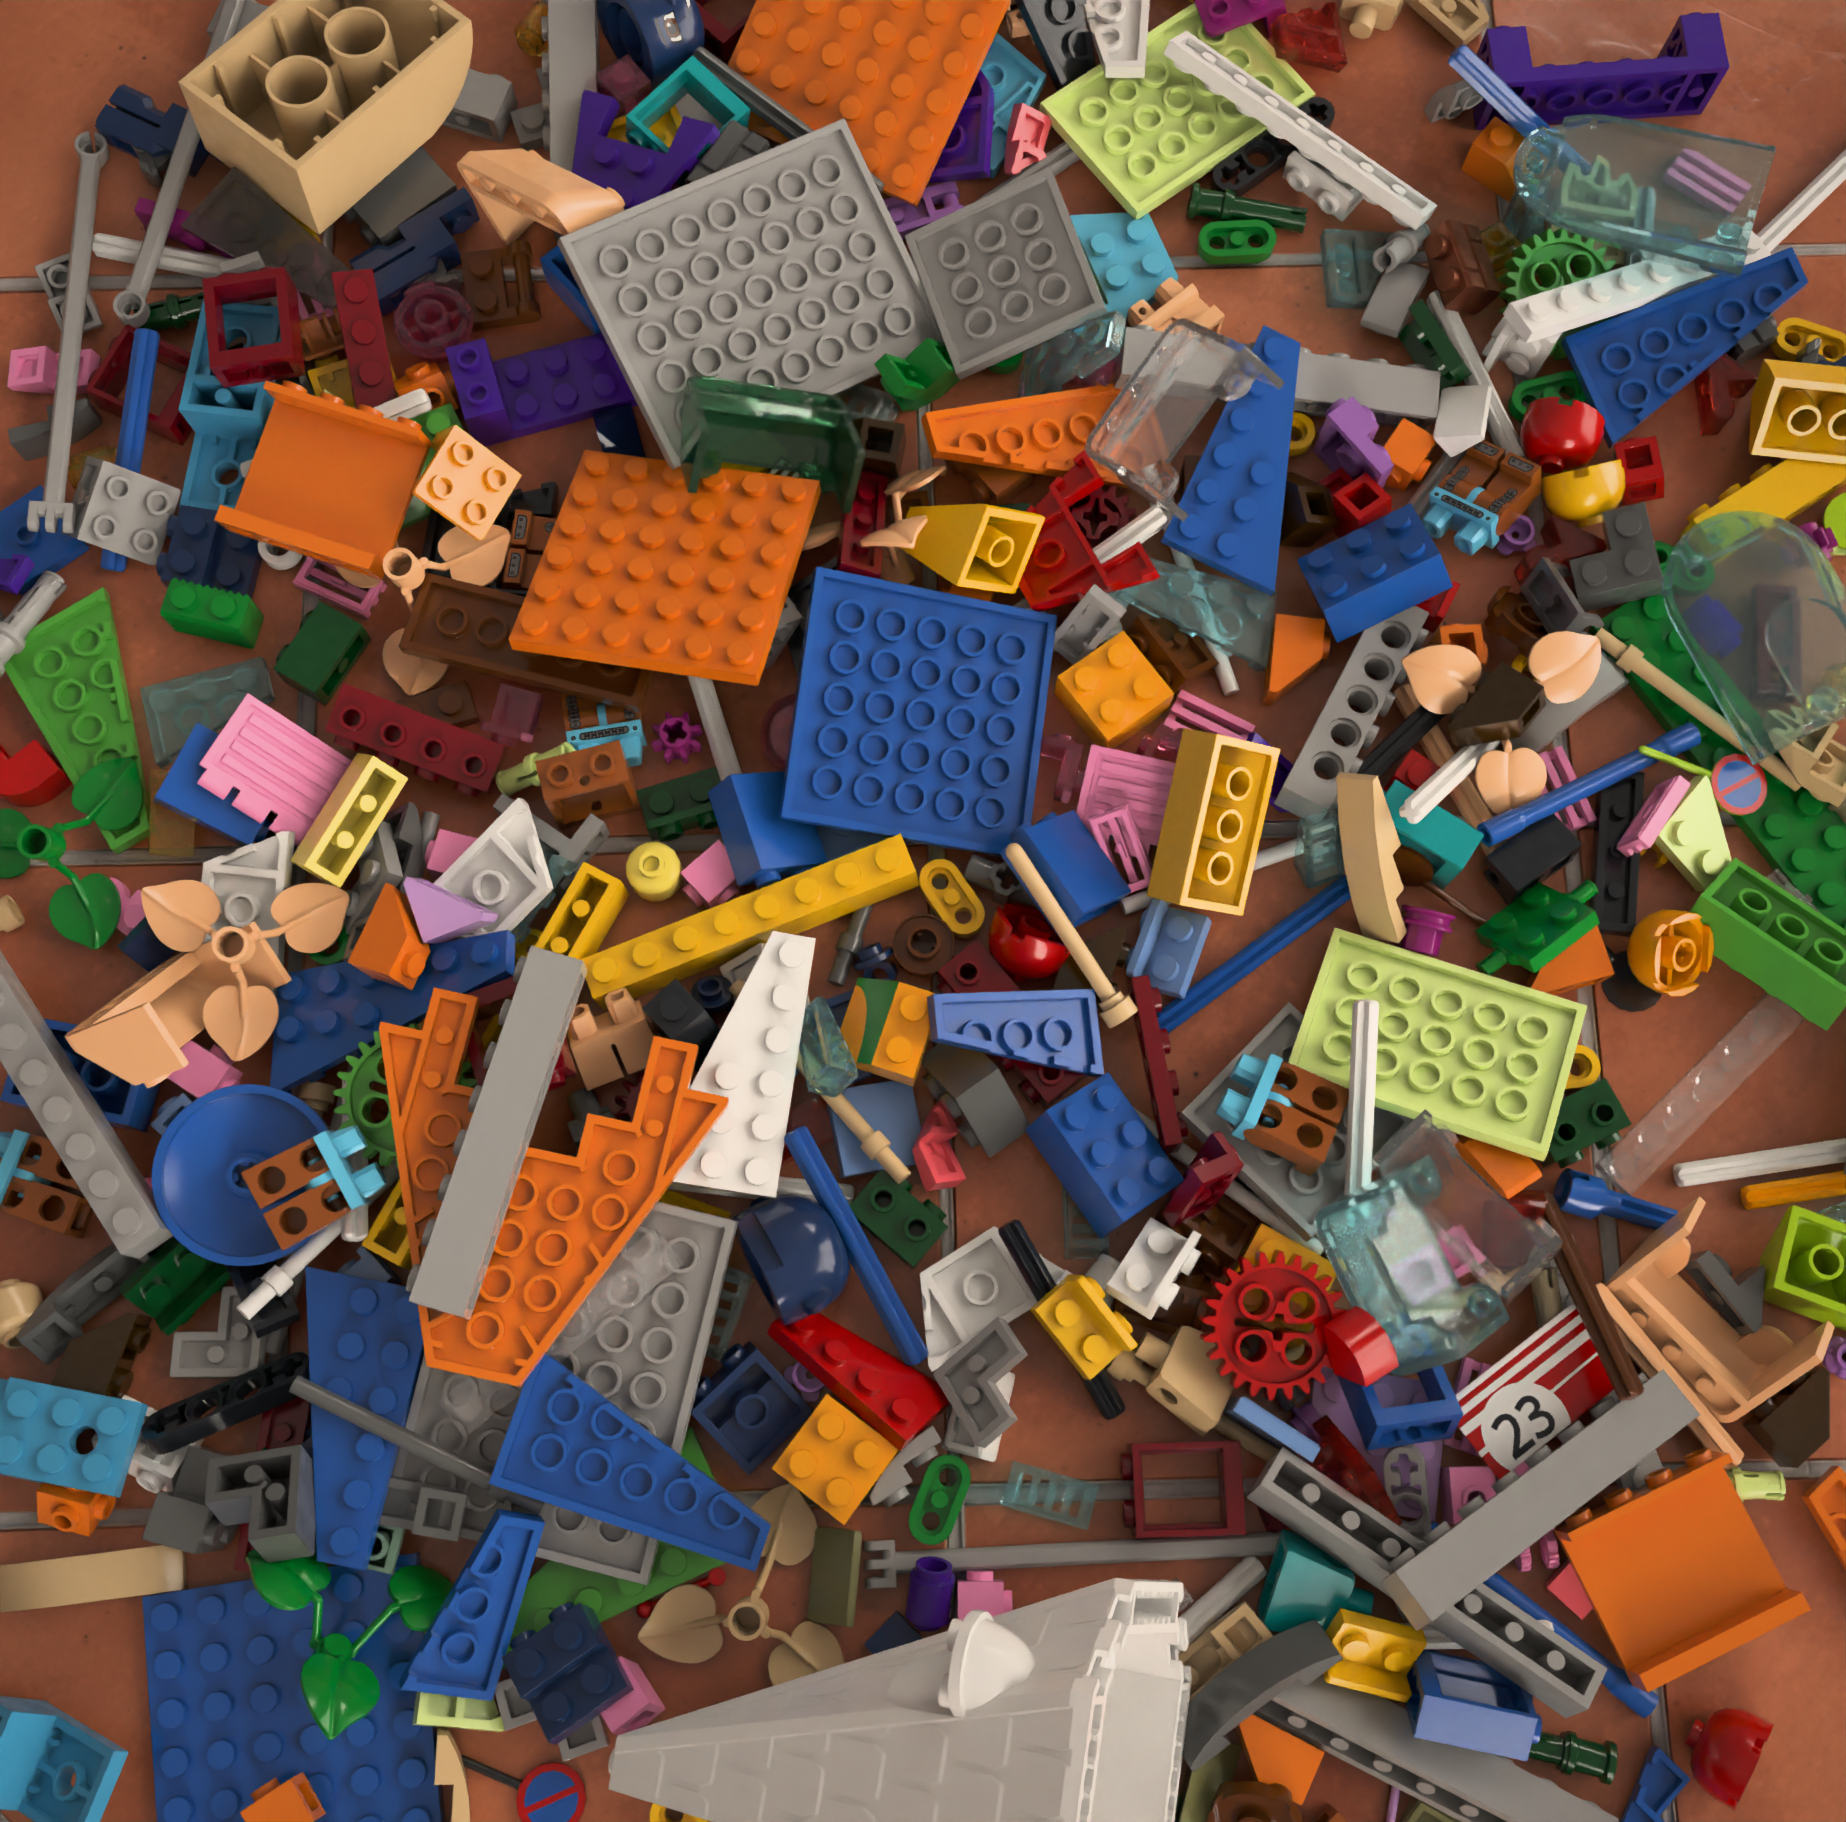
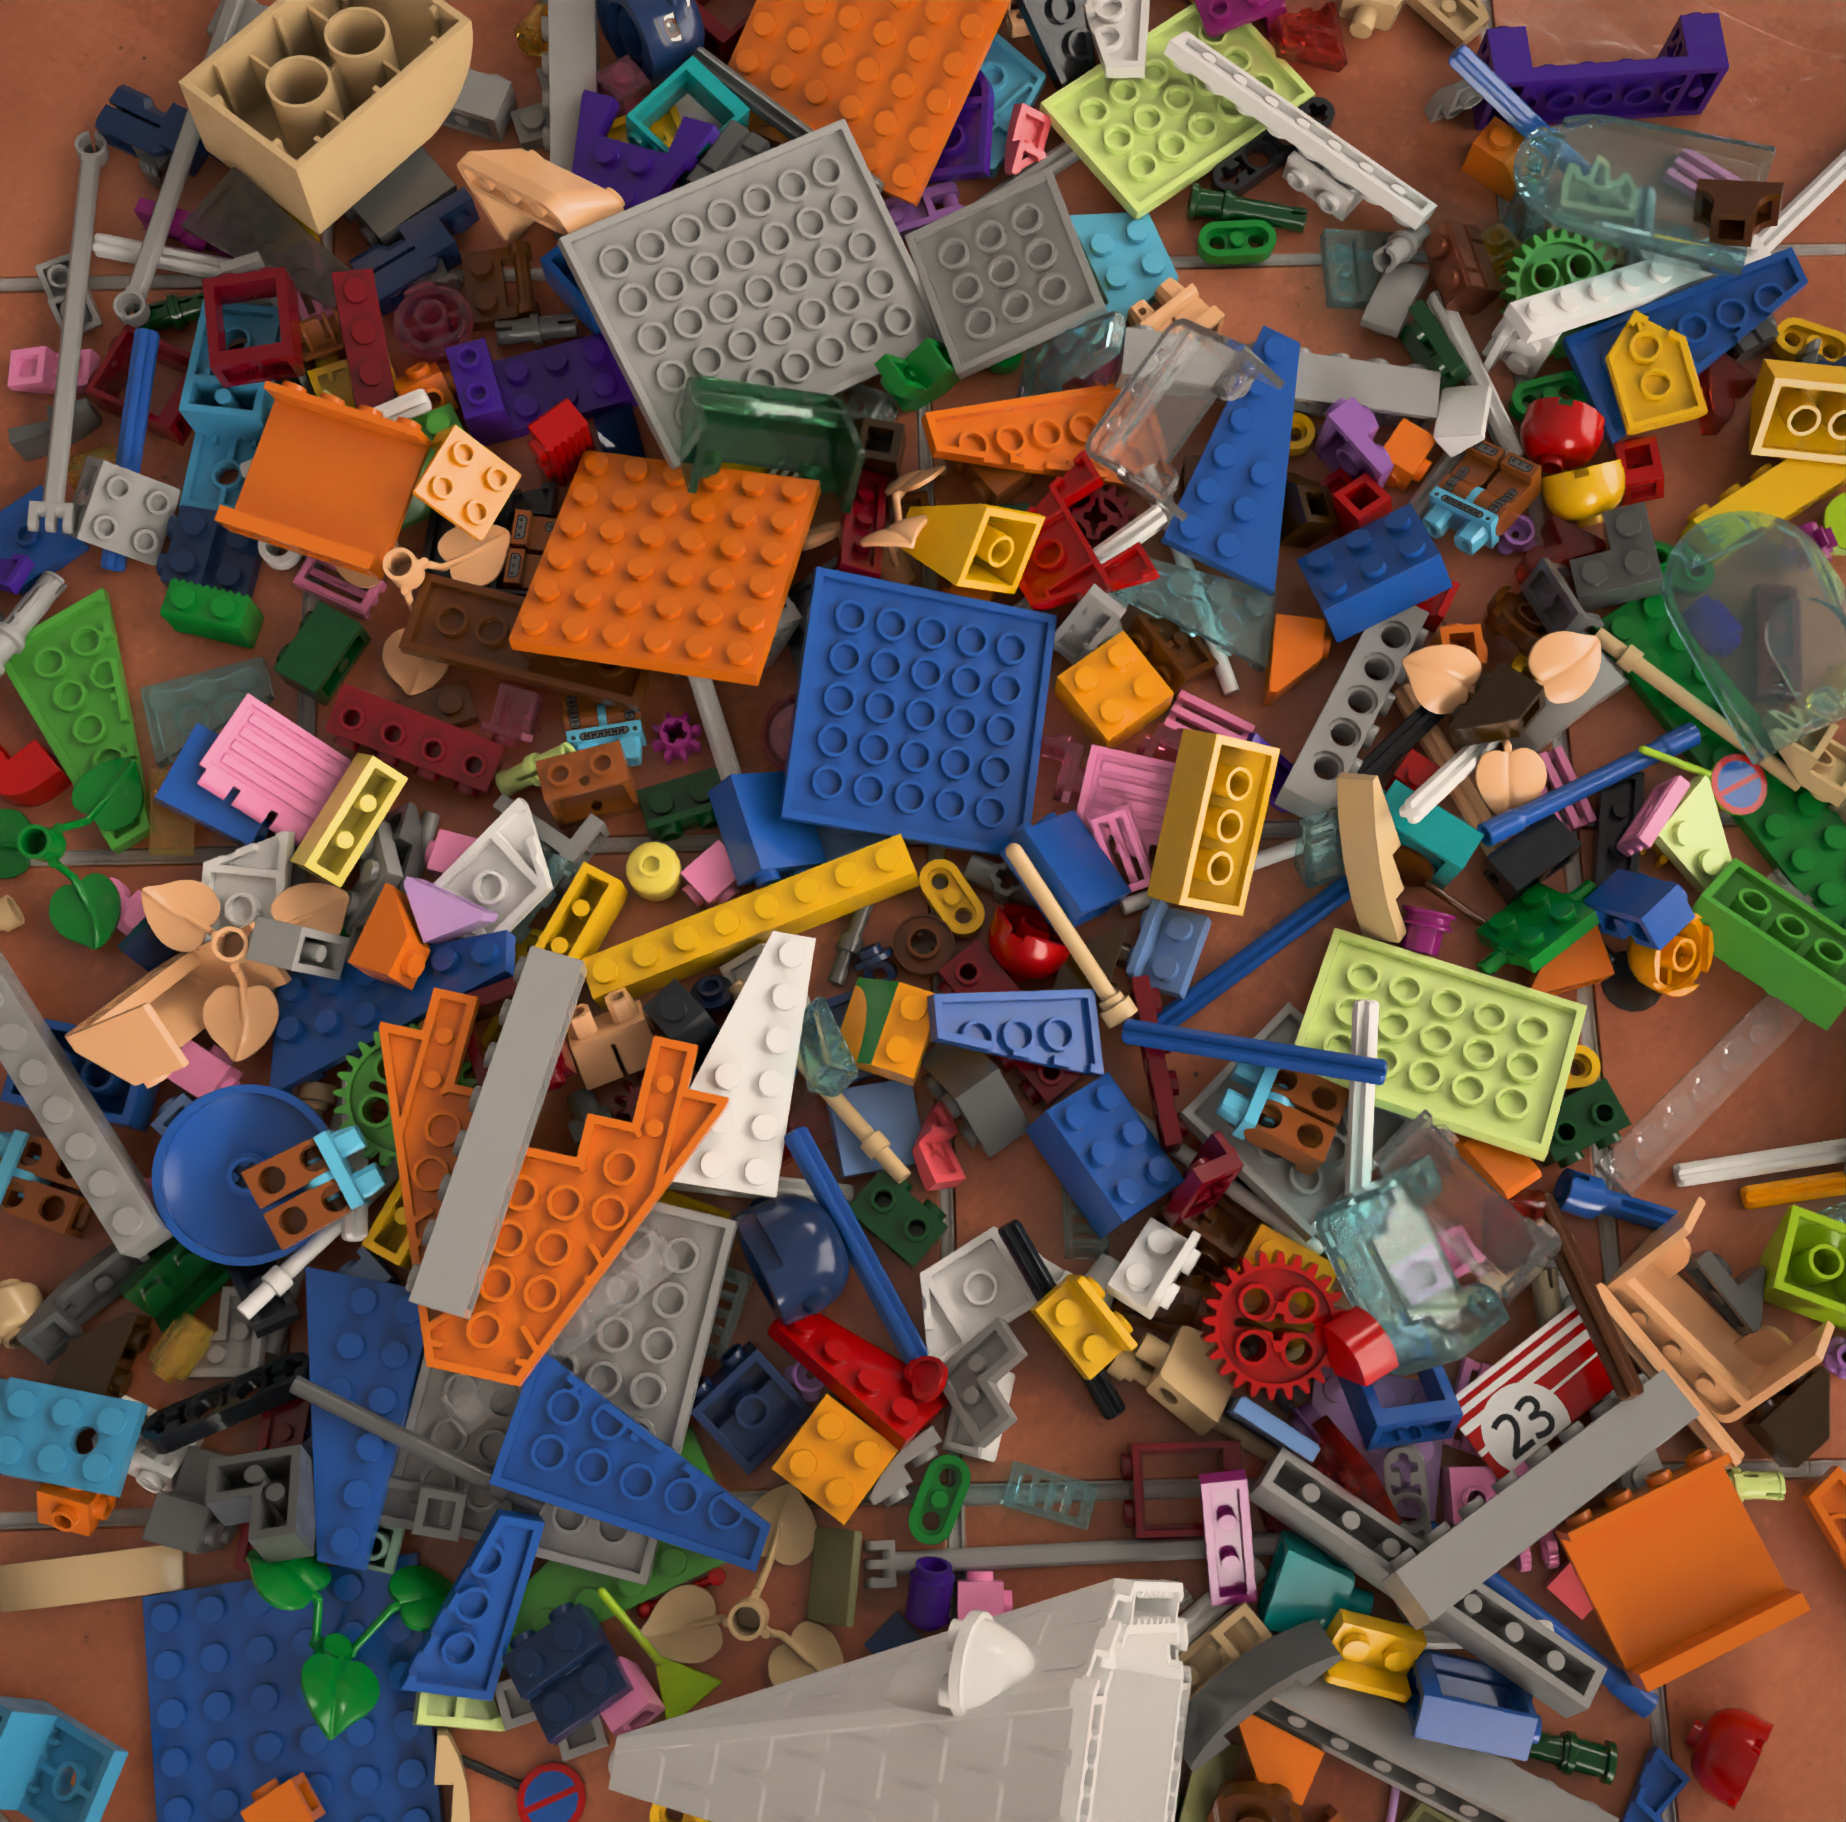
(180, 1348): none -> clear yellow brick
(297, 948): none -> light grey brick
(536, 328): none -> dark grey pin
(560, 441): none -> red brick
(679, 1684): none -> lime piece
(927, 1377): none -> red piece
(1227, 1537): none -> plate
(1255, 1051): none -> blue axle
(1640, 907): none -> blue brick
(1653, 377): none -> yellow tile
(1736, 209): none -> reddish brown brick

